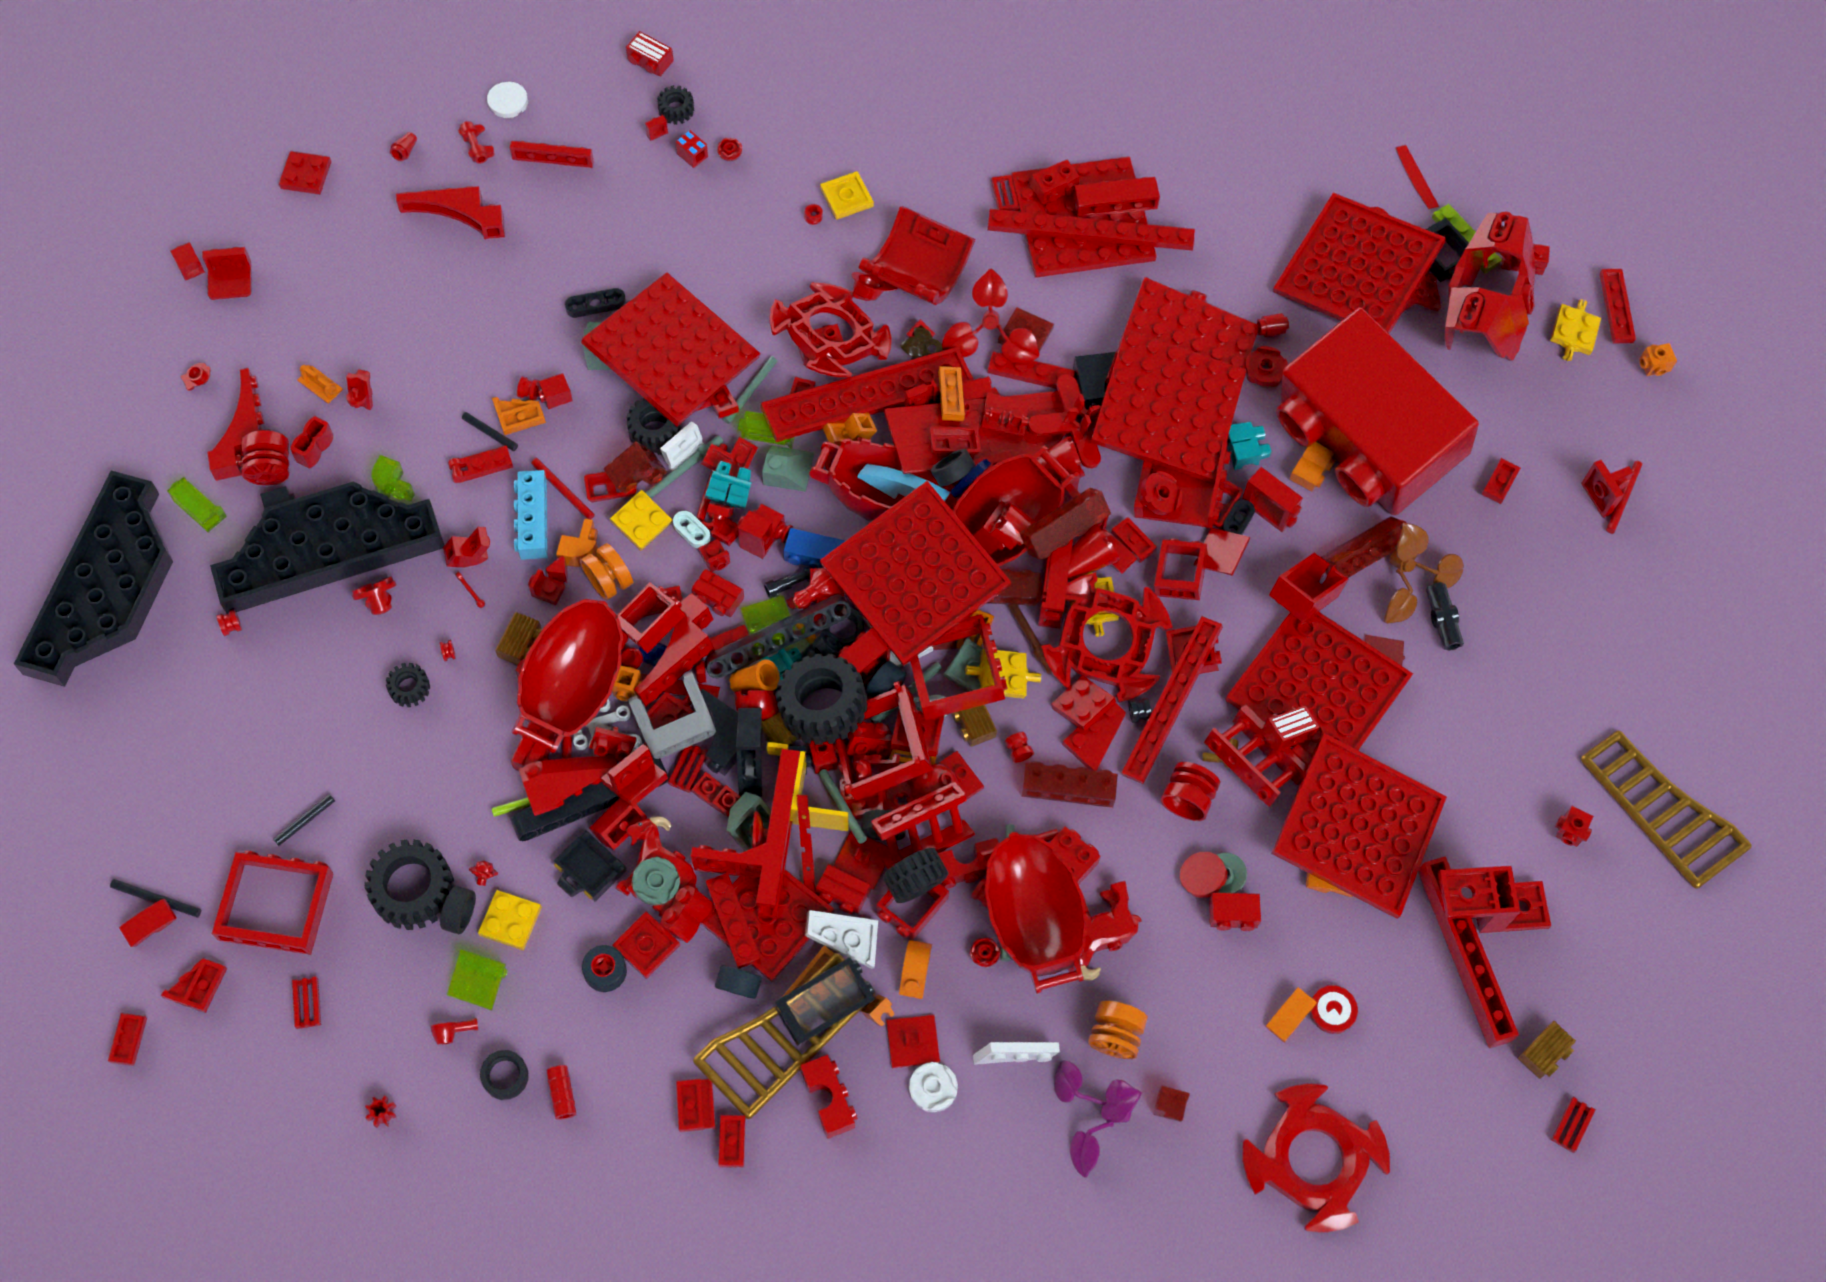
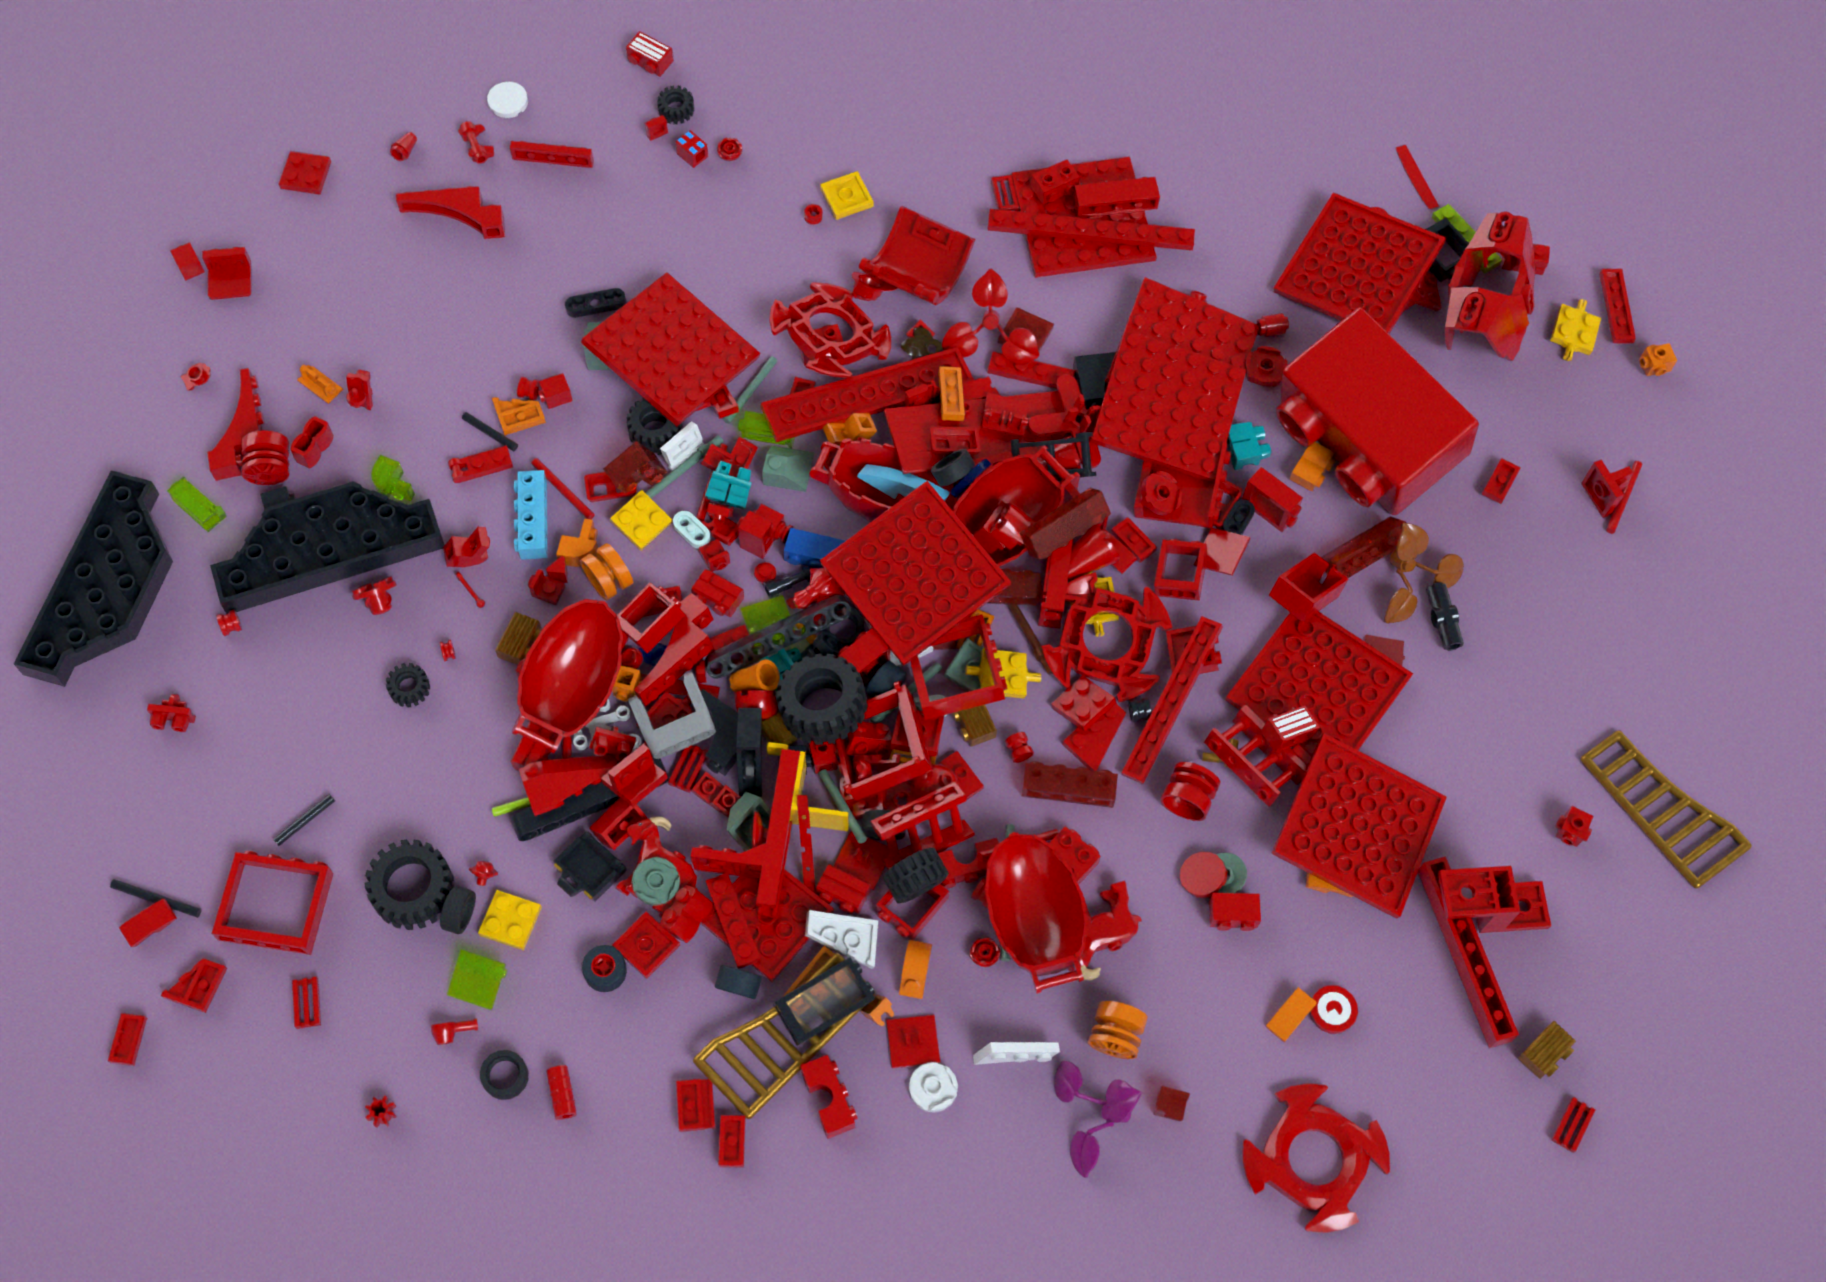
(171, 710): none -> red hips
(765, 572): none -> red plate
(1083, 437): none -> black piece

